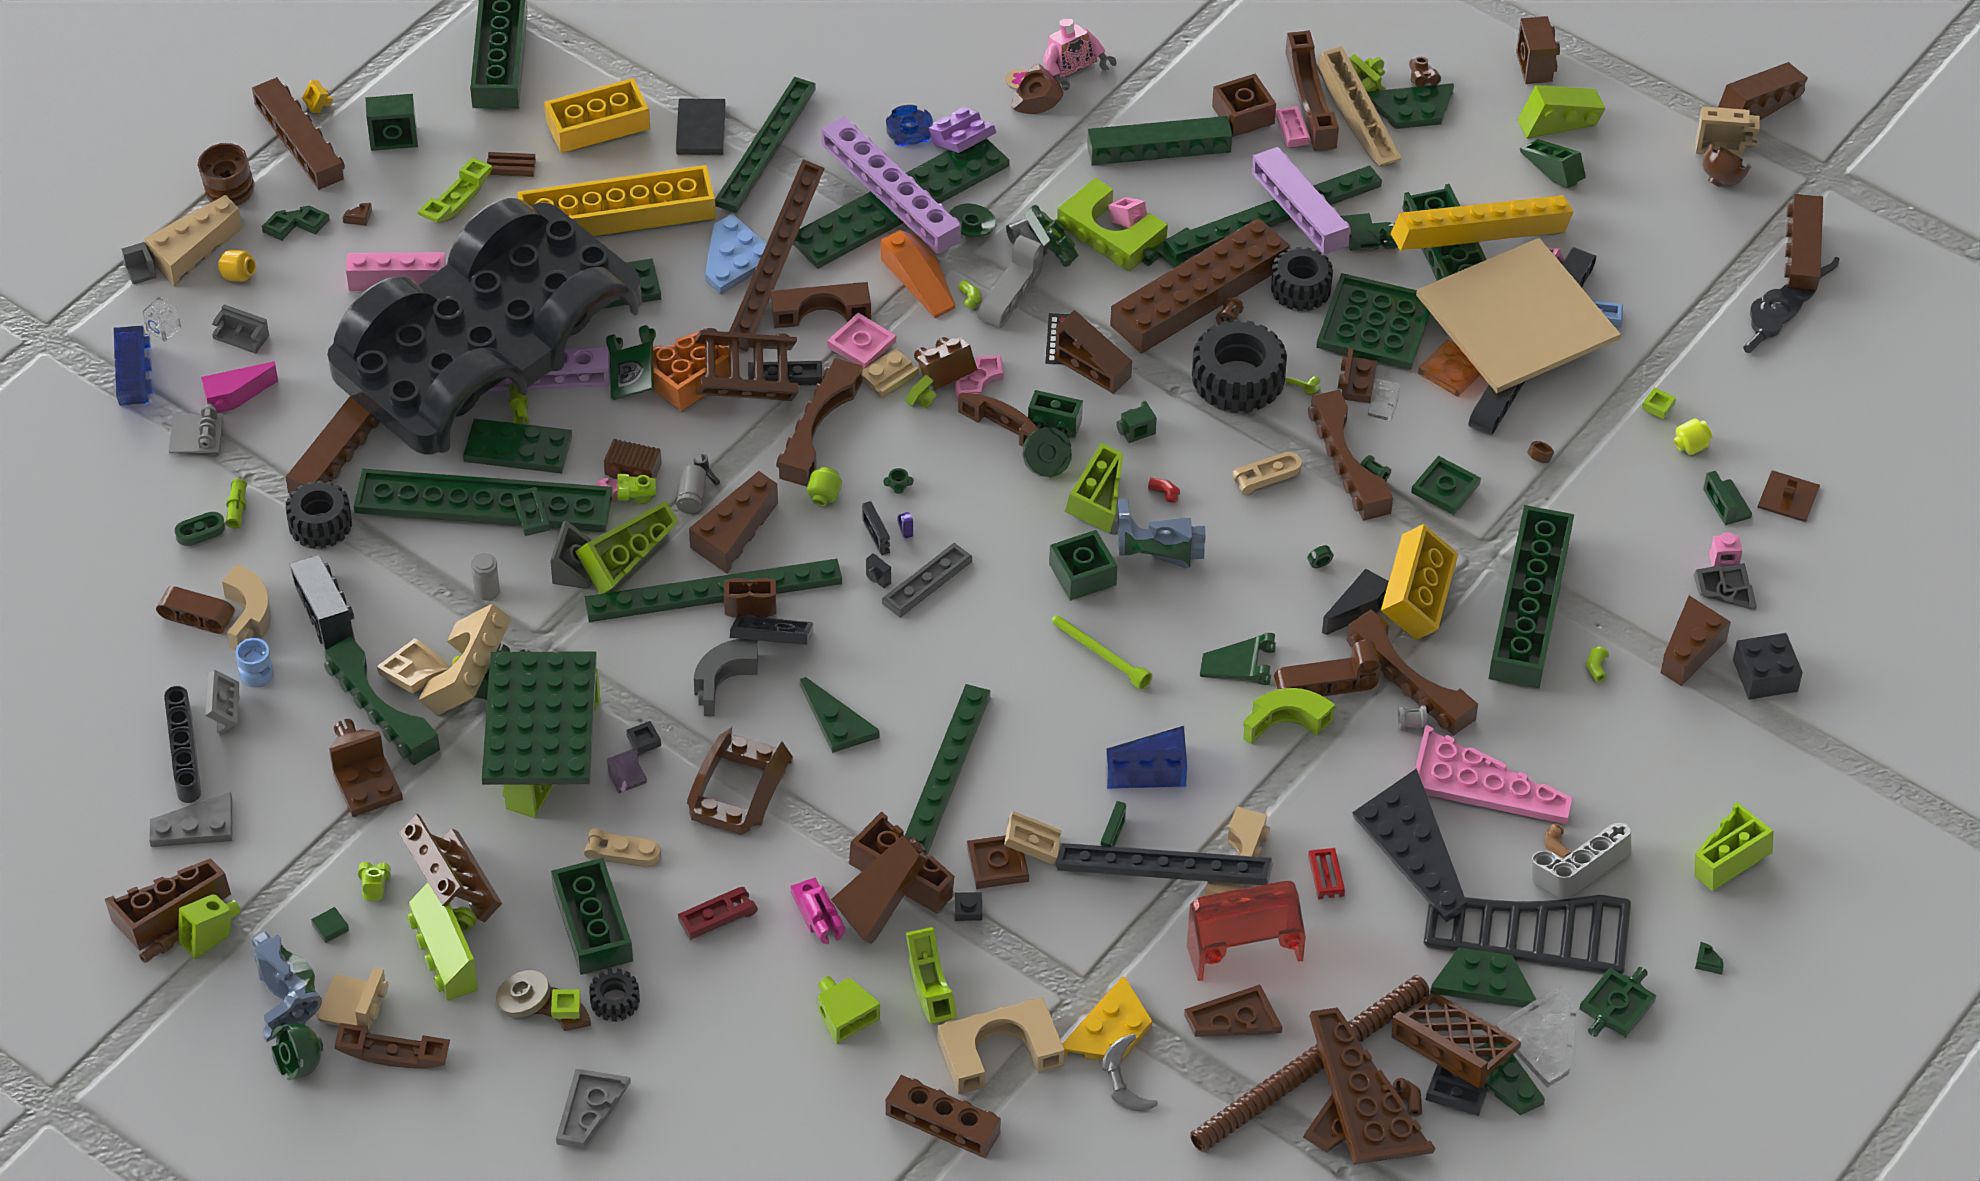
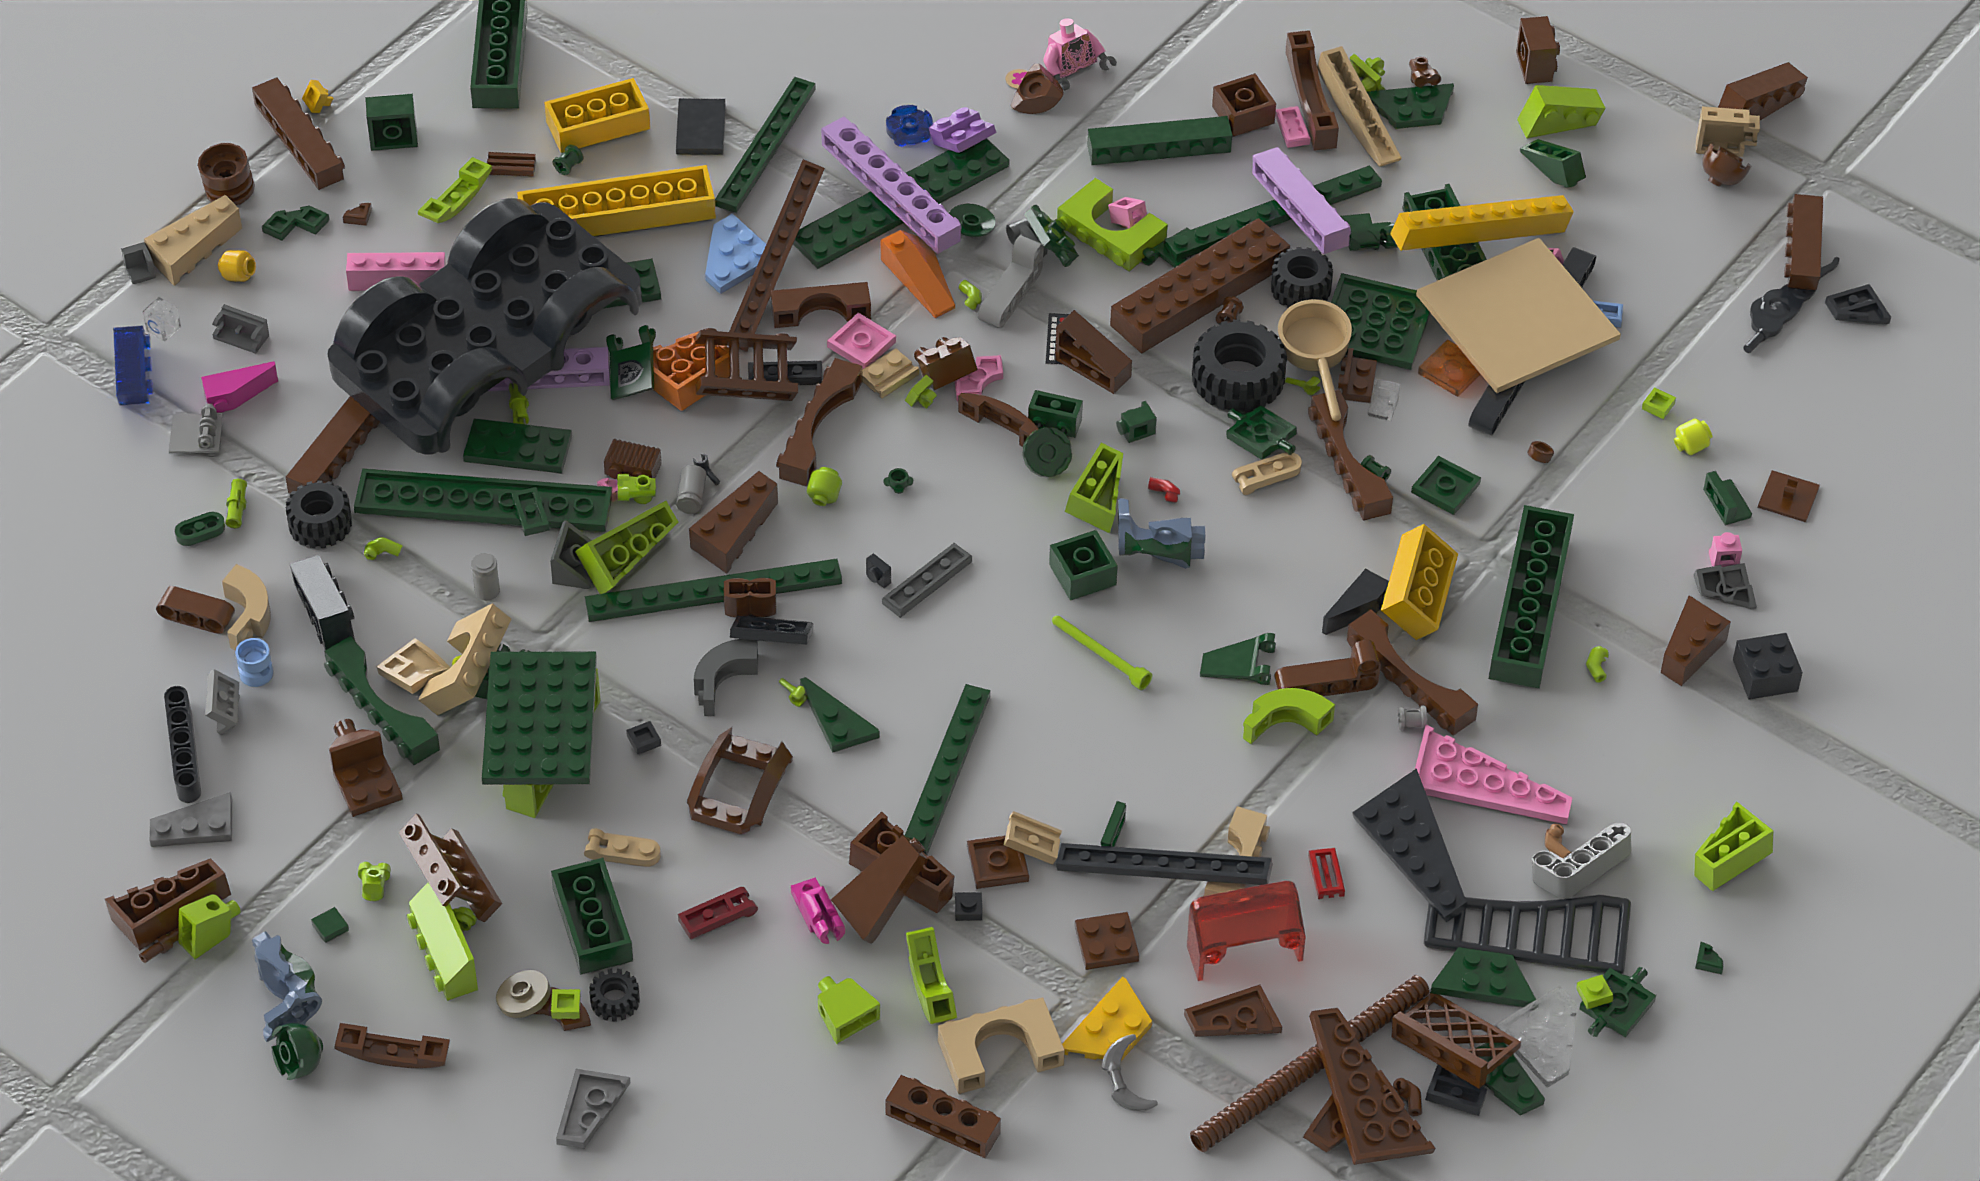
(354, 999): tan bracket -> none
(381, 545): none -> lime arm
(568, 159): none -> dark green bush
(626, 771): clear purple panel -> none
(797, 694): none -> lime hand
(875, 528): black tile -> none
(906, 524): dark purple tile -> none
(1106, 940): none -> reddish brown plate
(1148, 761): clear blue wedge -> none
(1261, 432): none -> dark green plate
(1316, 340): none -> tan piece
(1320, 556): dark green tile -> none
(1594, 991): none -> lime plate
(1858, 305): none -> black wing

